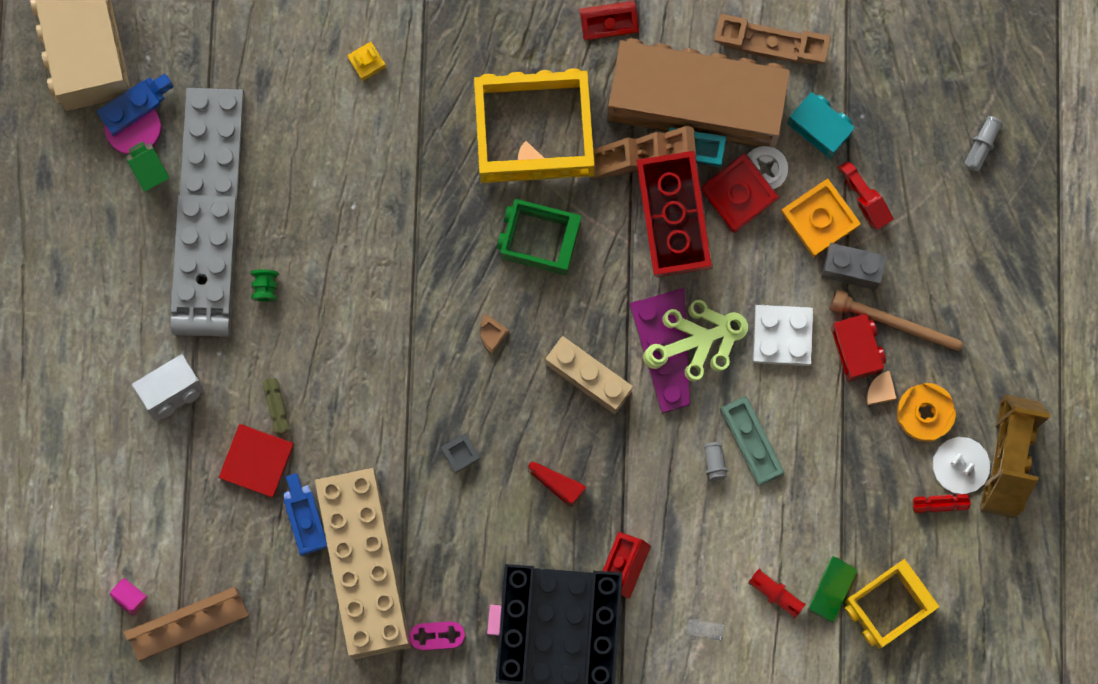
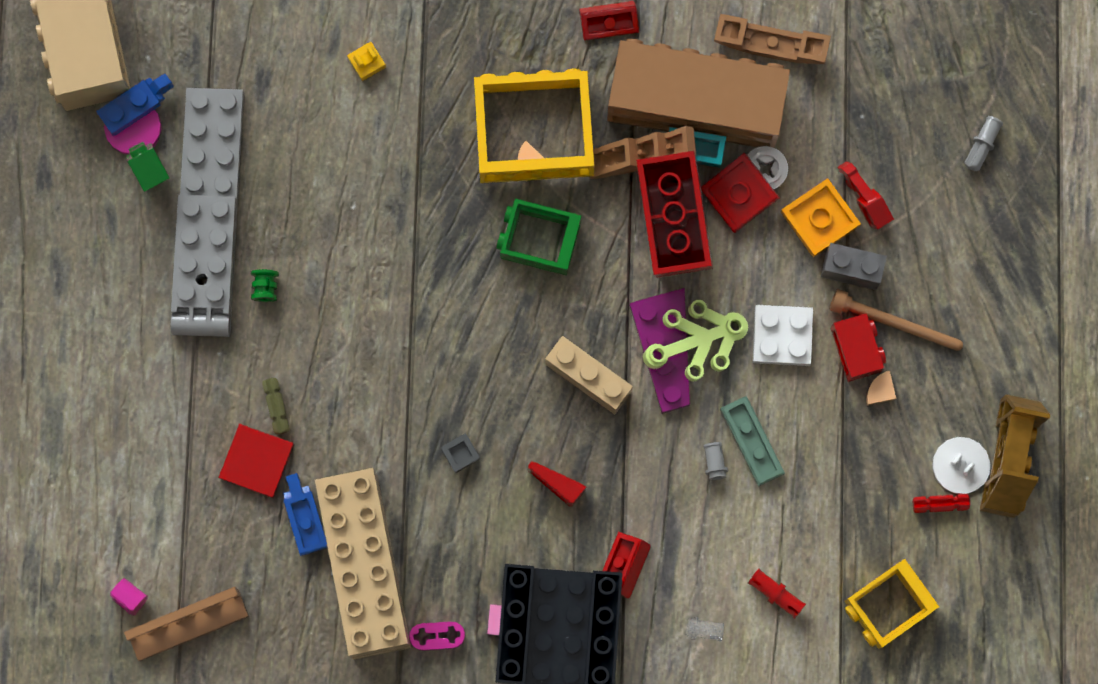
(168, 388): brick -> none
(492, 333): medium nougat tile -> none
(821, 124): teal brick -> none
(832, 589): green slope -> none
(930, 428): light orange plate -> none

